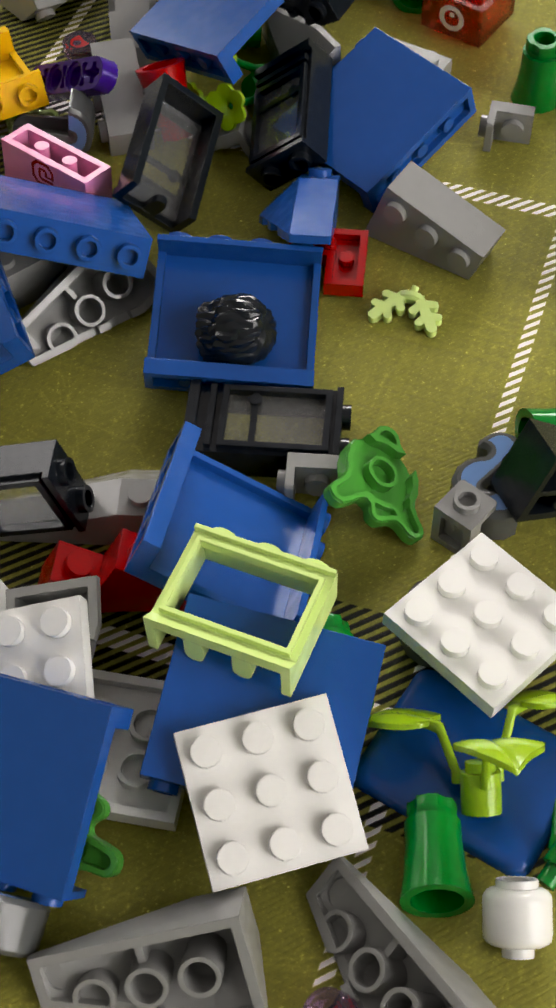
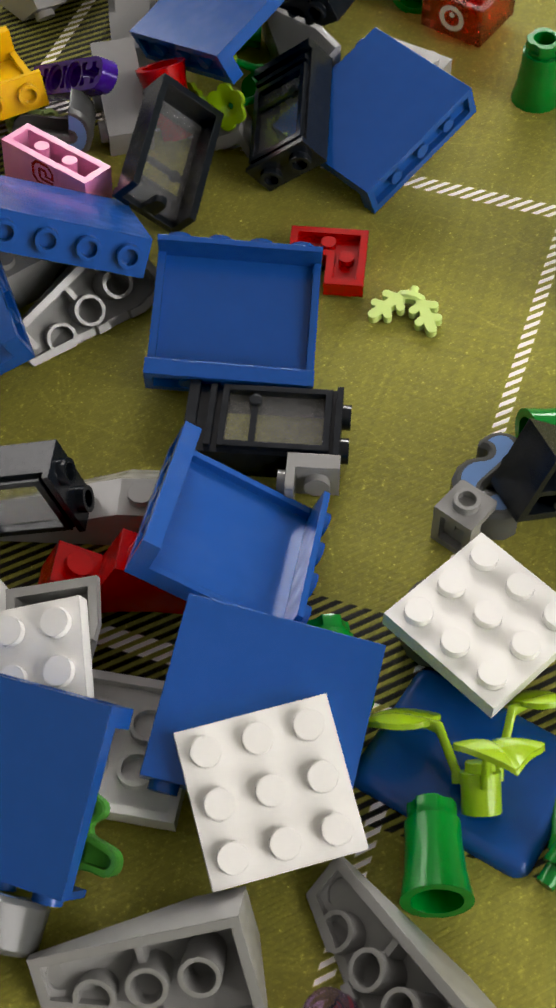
(77, 45): tile -> none
(235, 330): black hair -> none
(245, 650): yellowish green window -> none
(306, 208): blue wedge -> none
(378, 483): bright green tile -> none
(433, 223): light grey wedge -> none
(506, 123): light grey bracket -> none
(517, 916): white head -> none

